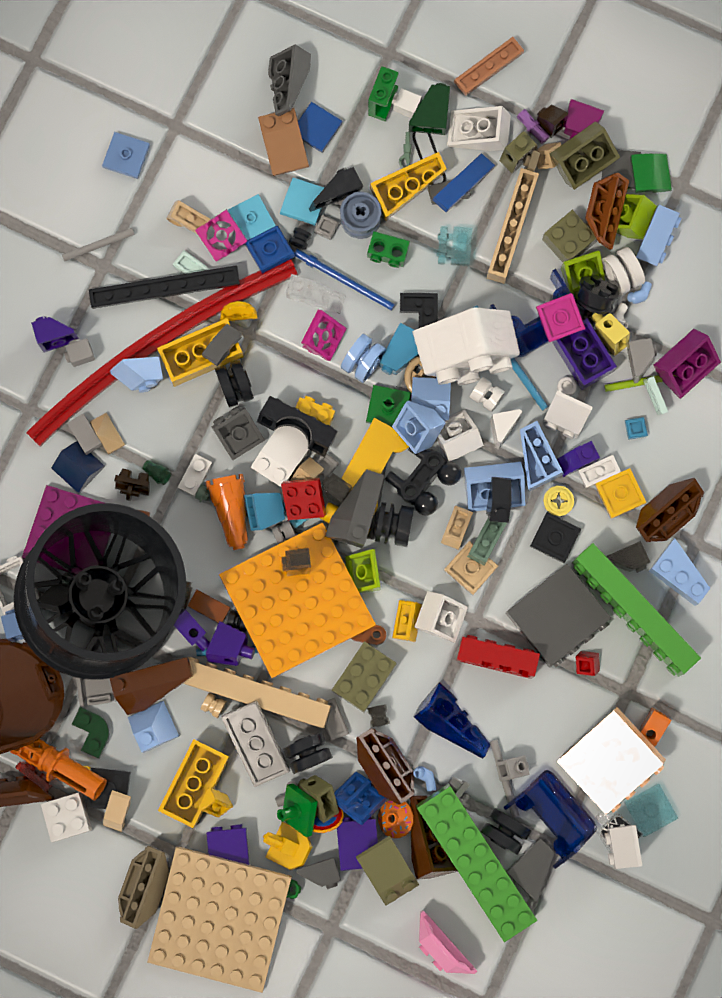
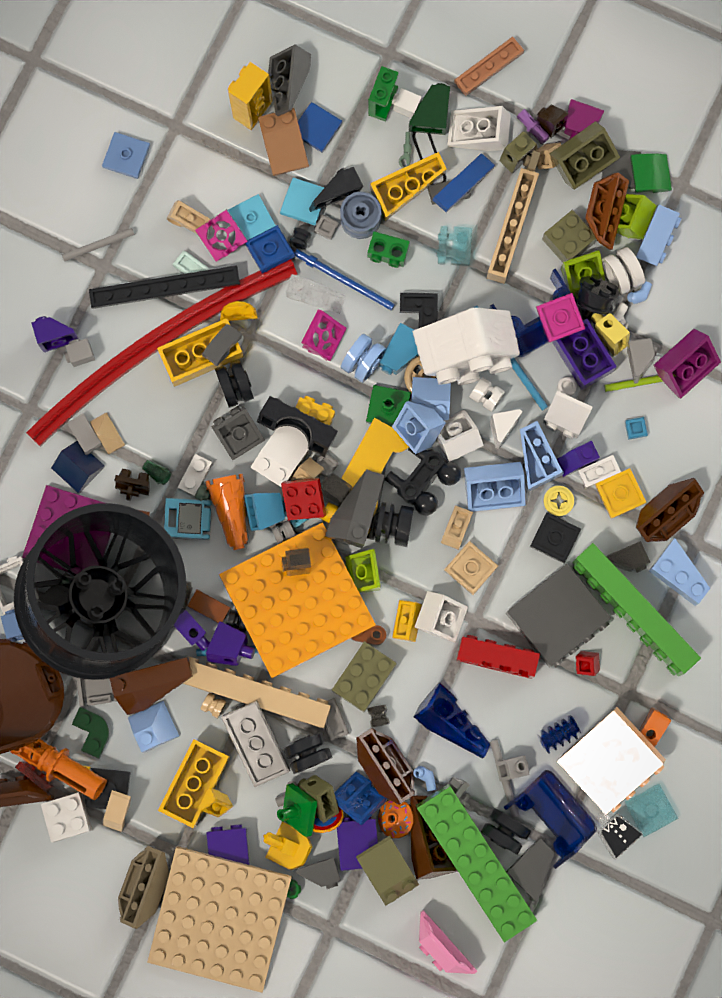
(138, 373): light blue slope -> none
(191, 518): none -> container
(250, 95): none -> yellow brick
(486, 541): sand green plate -> none
(499, 500): black slope -> none
(559, 734): none -> clear blue piece
(623, 847): white slope -> none
(655, 395): light aqua tile -> none

